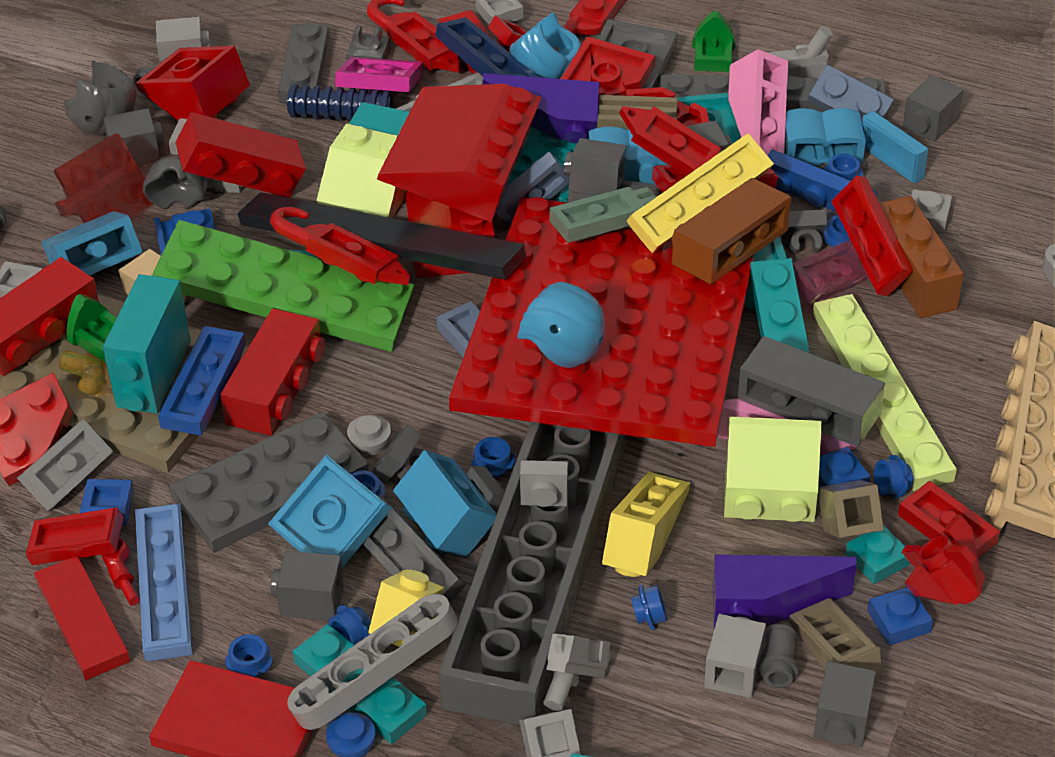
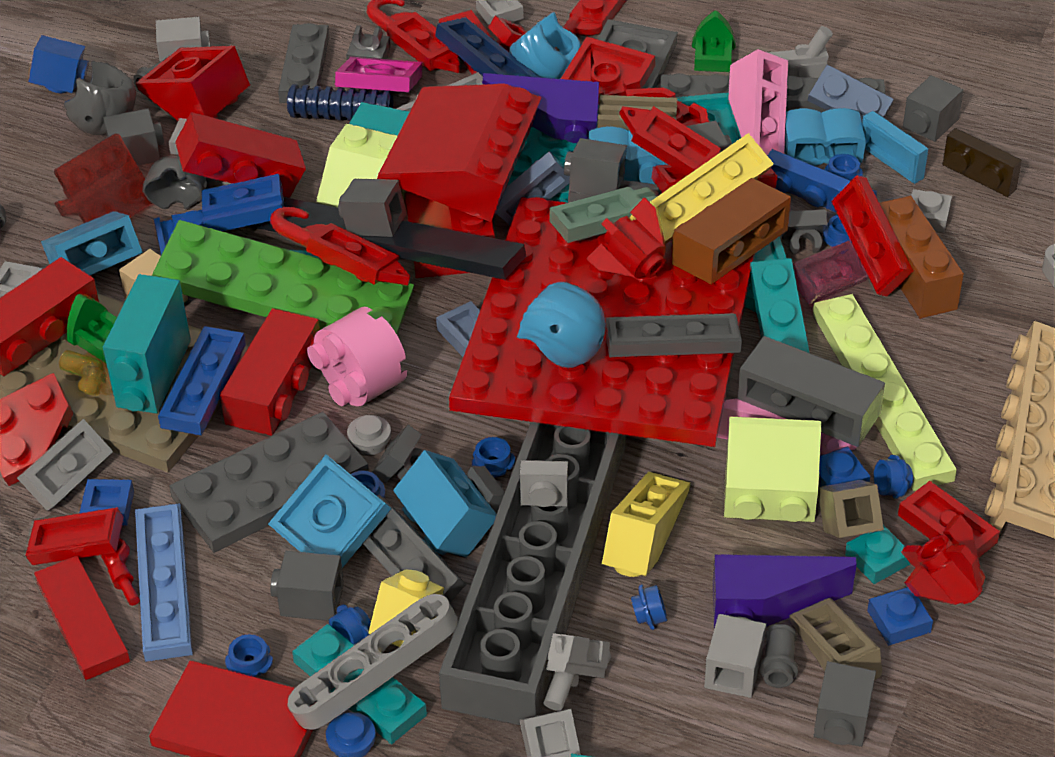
(58, 64): none -> blue brick
(242, 203): none -> blue plate
(358, 357): none -> bright pink brick
(372, 207): none -> dark grey brick
(633, 245): none -> red brick
(673, 335): none -> dark grey tile
(981, 162): none -> dark brown plate

